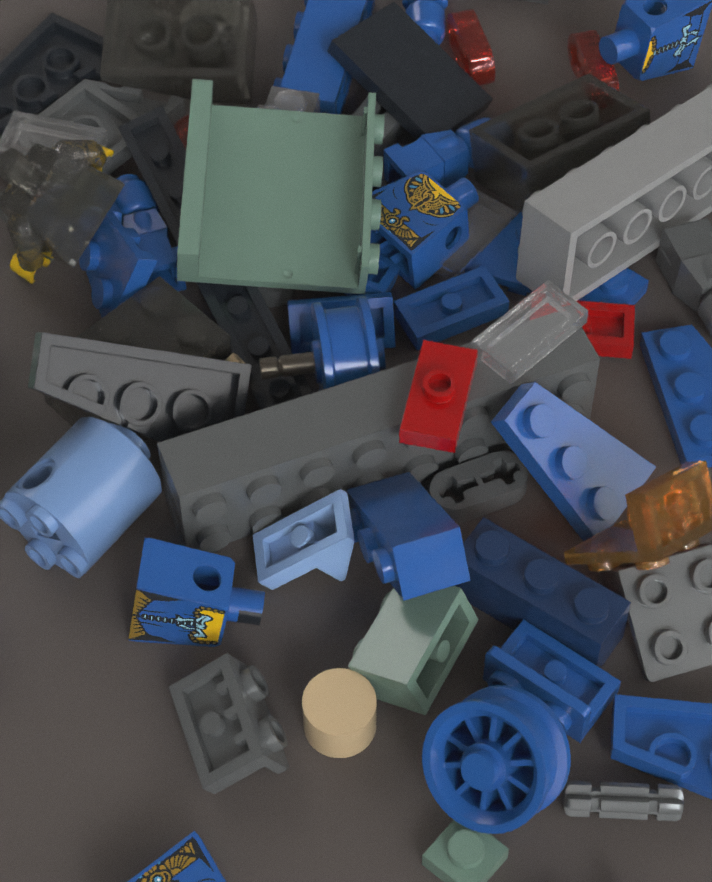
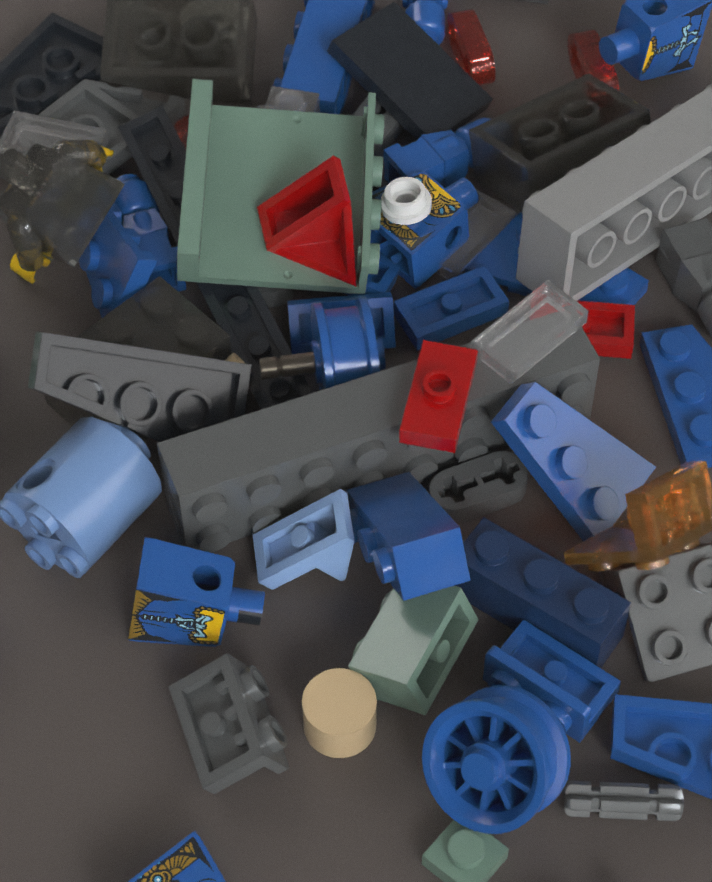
(313, 222): none -> red slope
(406, 201): none -> white plate

